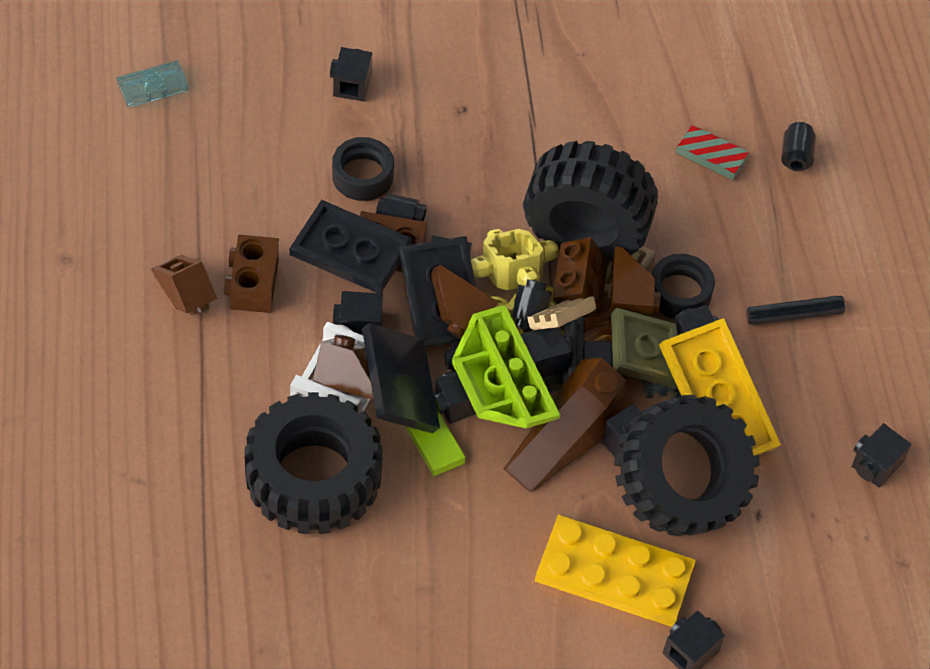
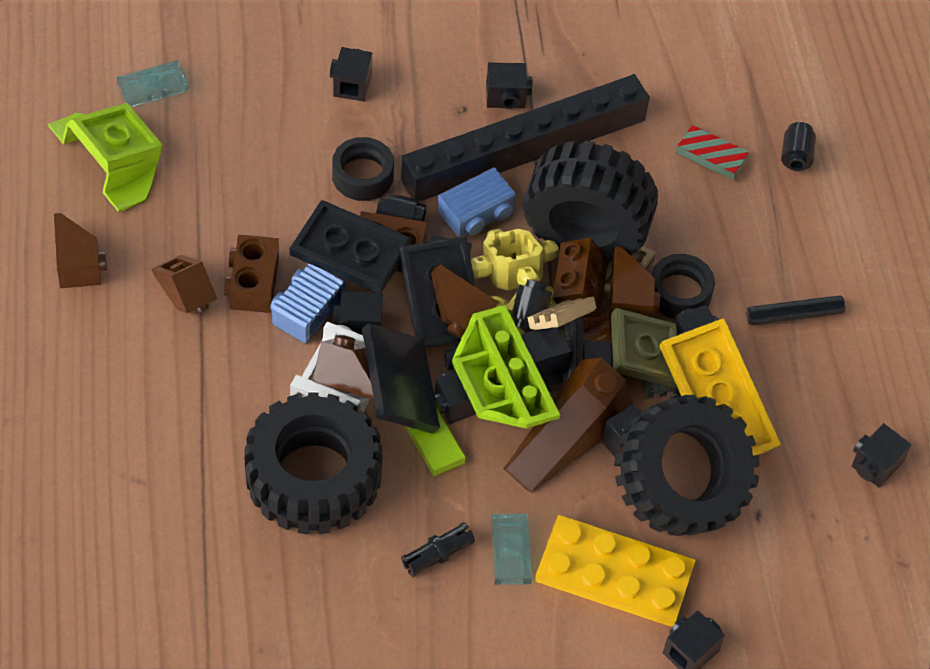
(77, 254): none -> reddish brown slope
(120, 146): none -> lime piece
(306, 302): none -> medium blue brick
(437, 549): none -> black pin
(477, 203): none -> medium blue brick
(507, 85): none -> black brick
(511, 549): none -> clear light blue plate
(524, 137): none -> black brick

